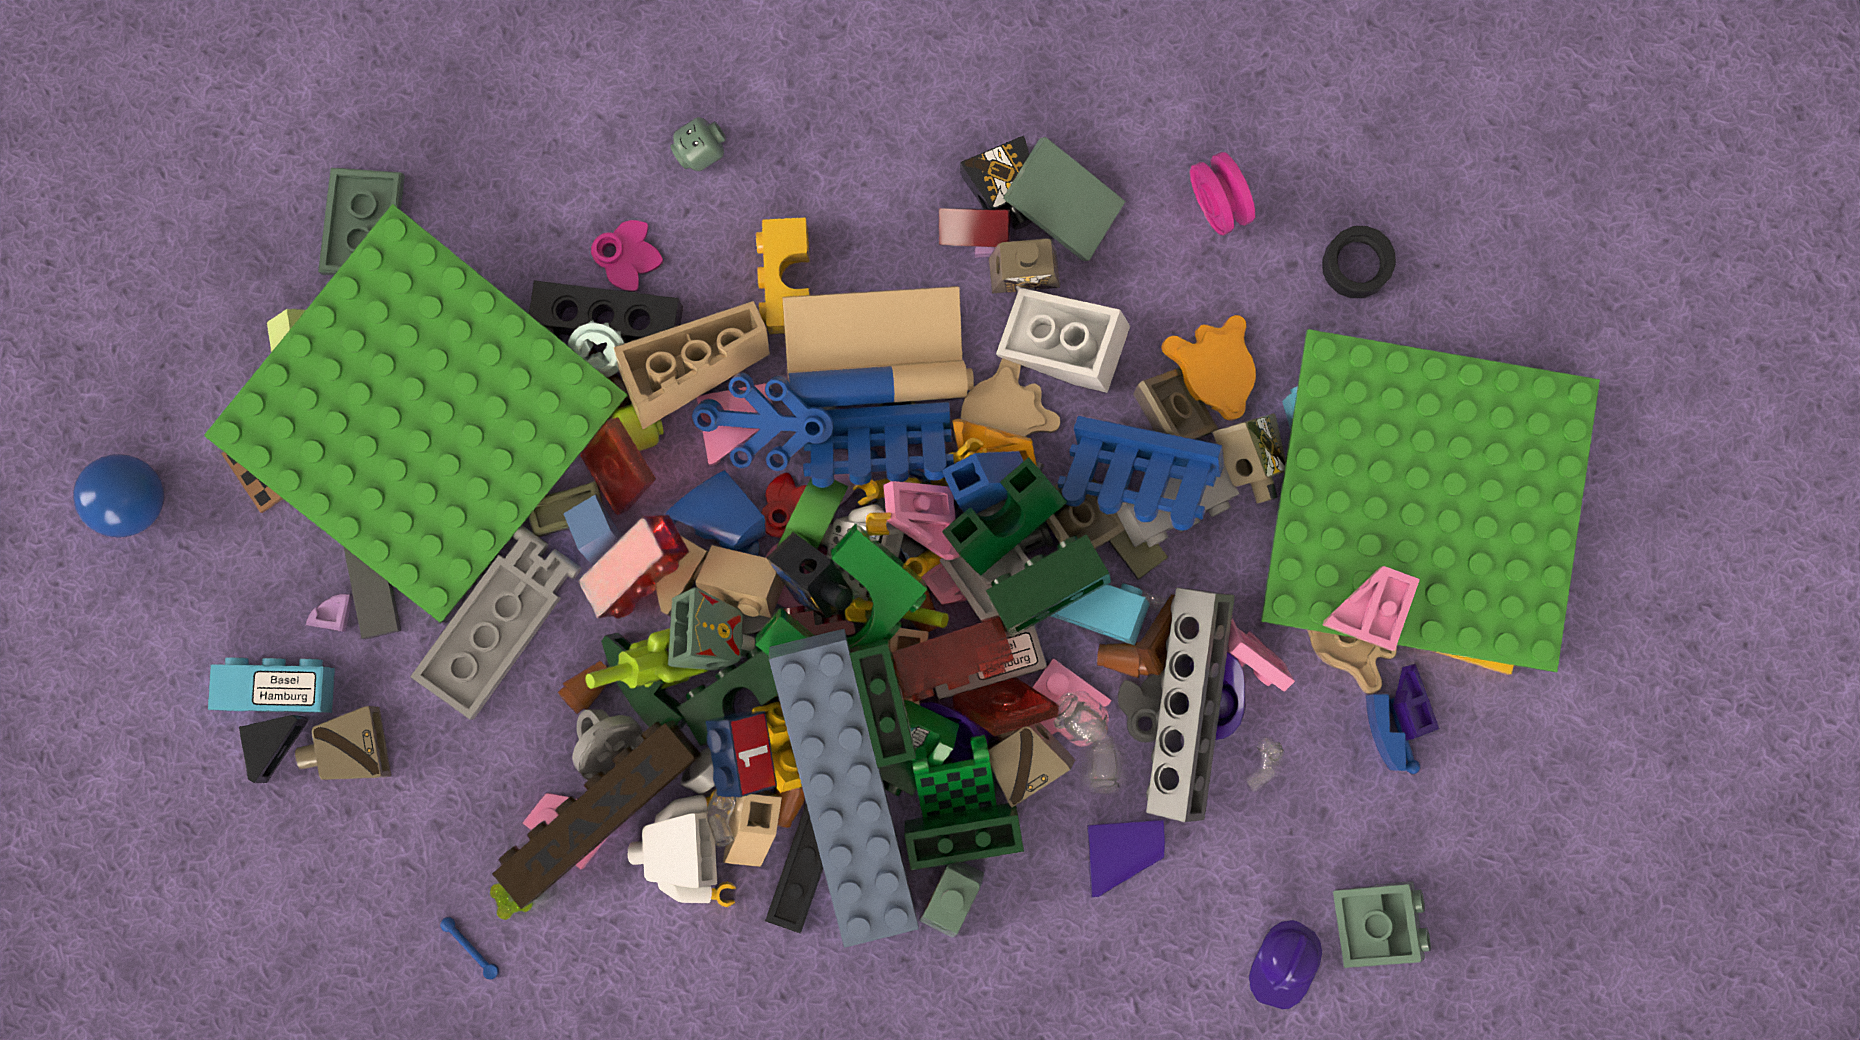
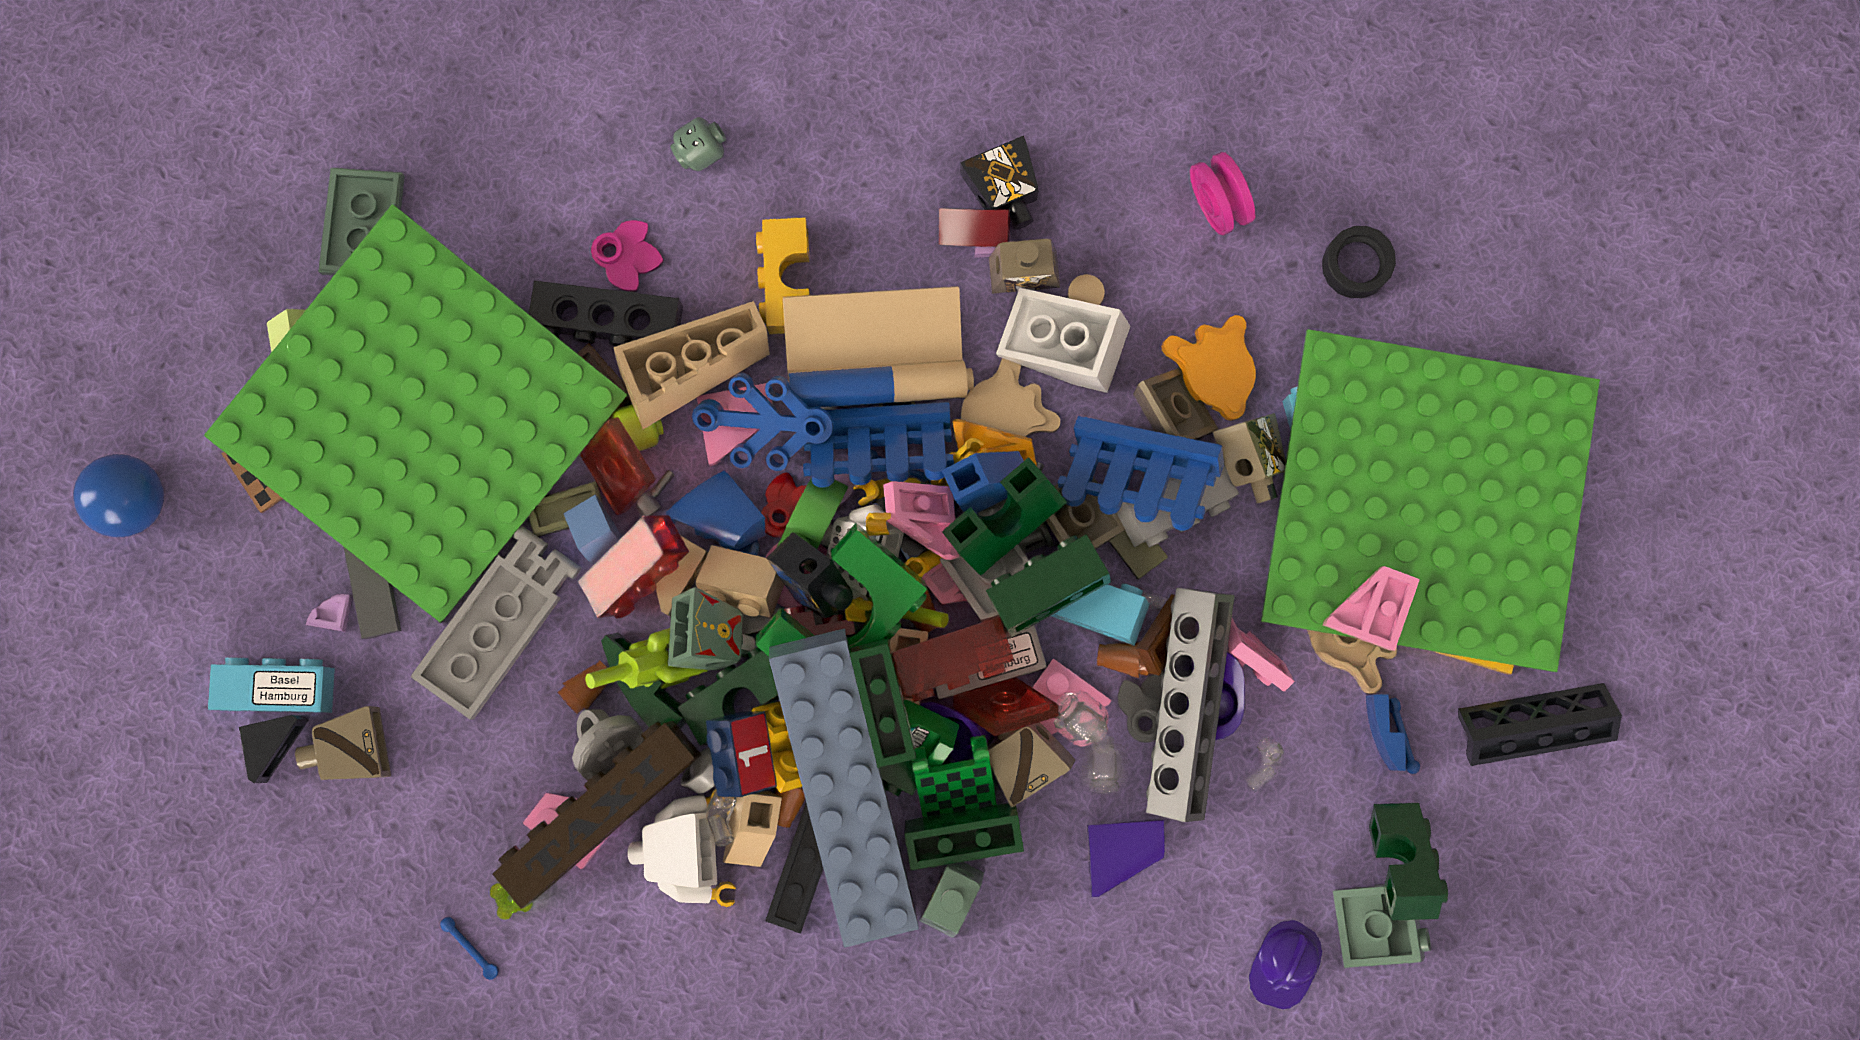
(581, 343): light aqua gear -> none
(647, 503): none -> flat silver hand
(1064, 199): sand green tile -> none
(1086, 289): none -> tan tile
(1413, 705): dark purple tile -> none
(1414, 887): none -> dark green arch
(1543, 730): none -> black fence

